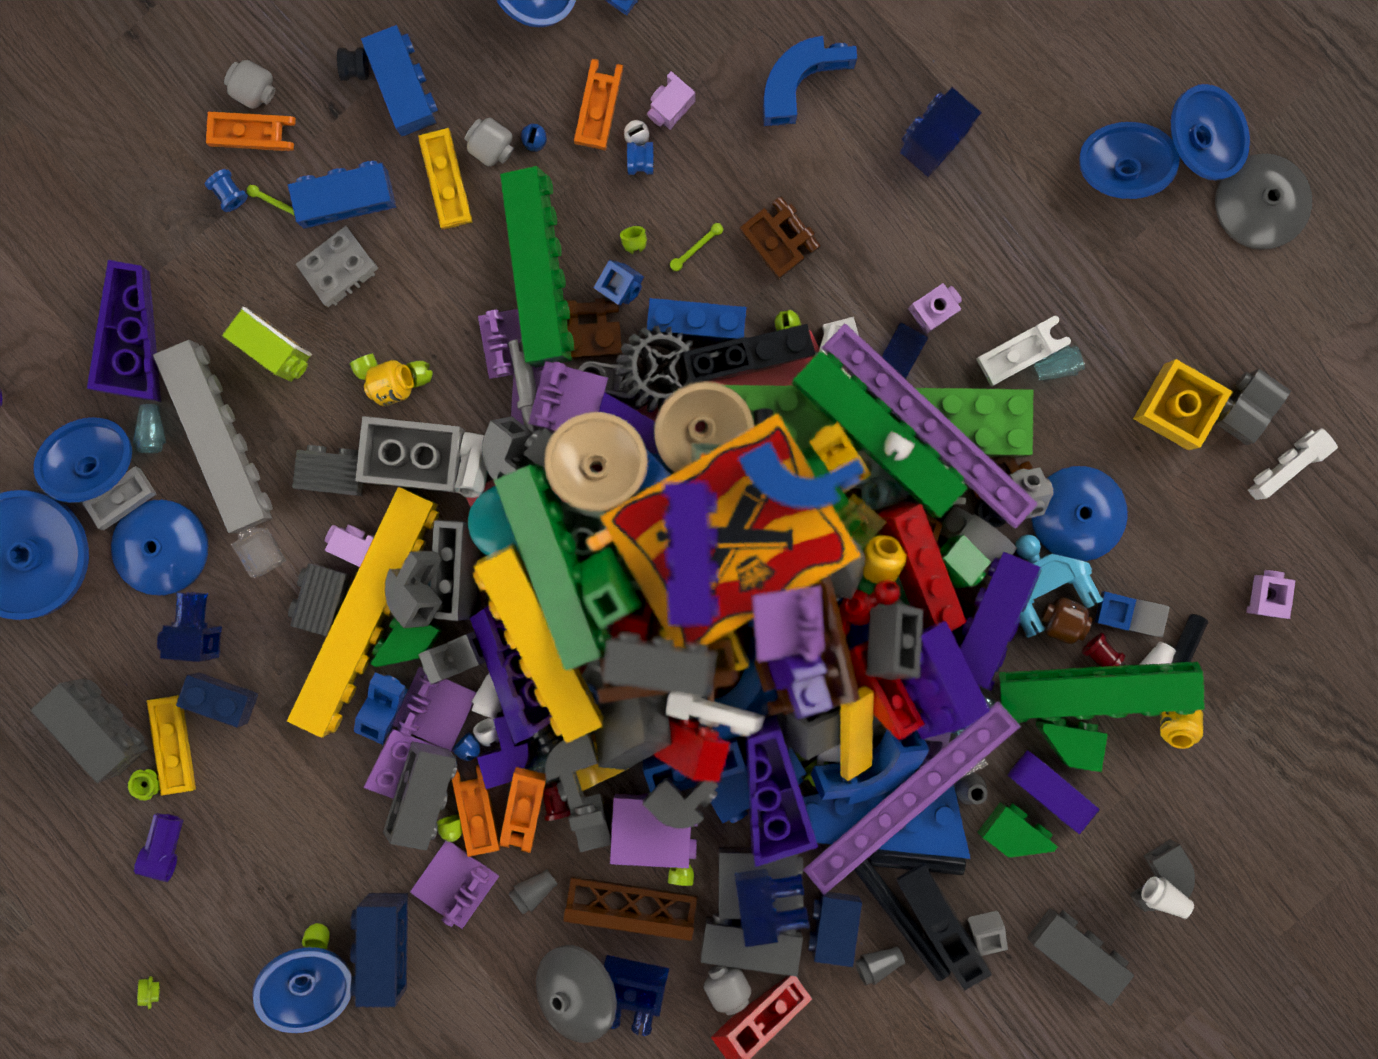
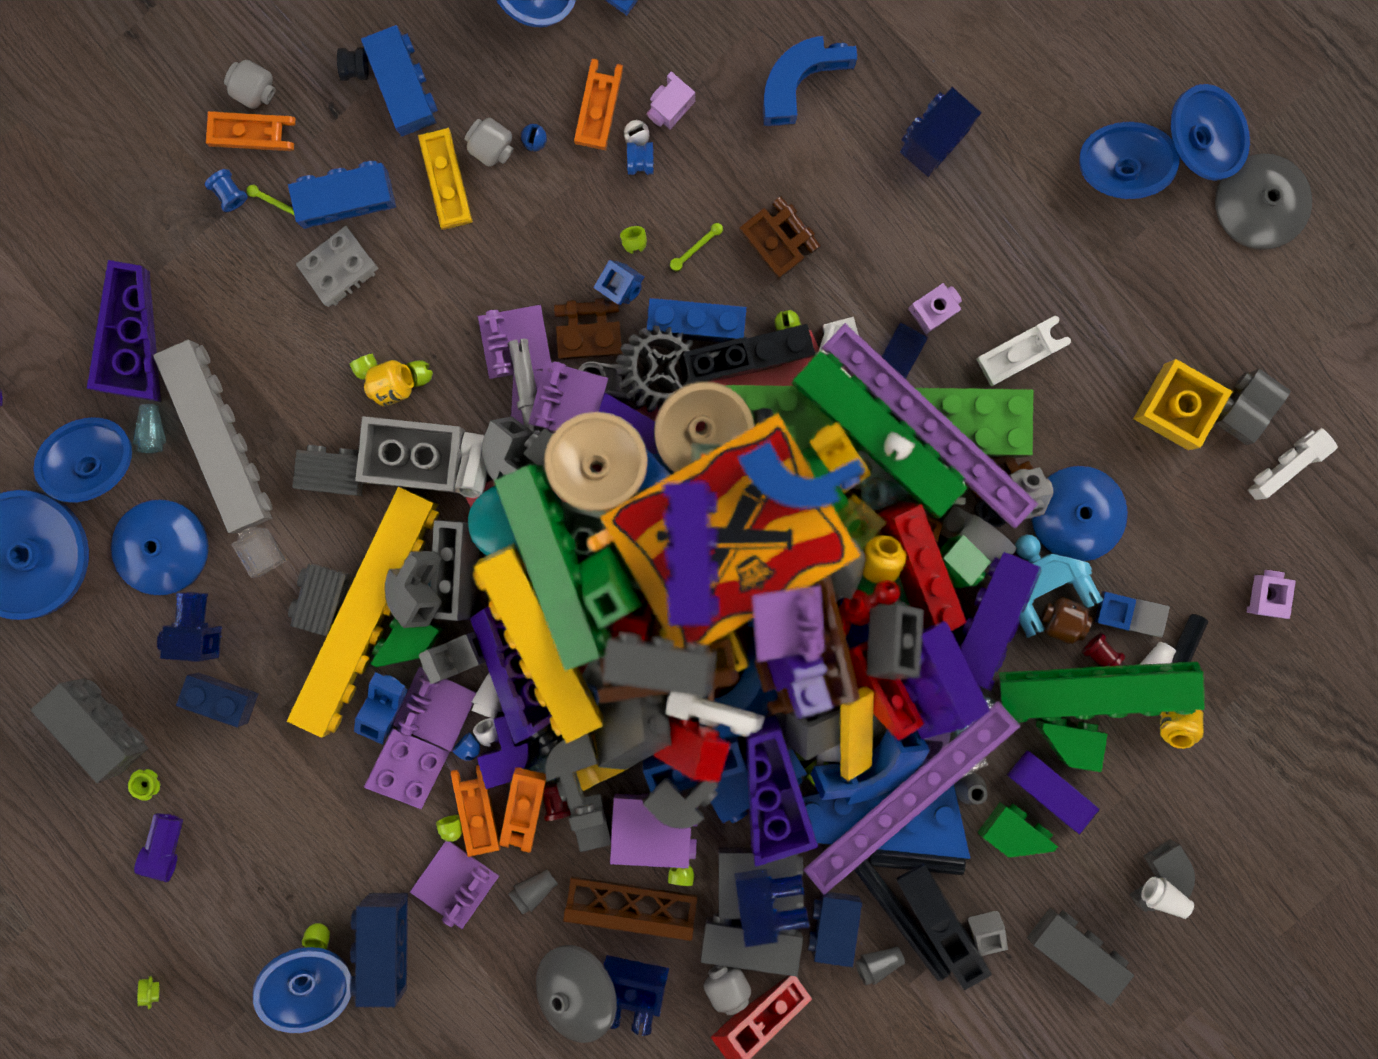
(121, 499): light grey plate -> none
(171, 746): yellow tile -> none
(267, 345): lime piece -> none
(348, 543): lavender brick -> none
(420, 796): dark grey brick -> none
(536, 266): green brick -> none
(1060, 364): clear light blue cone -> none

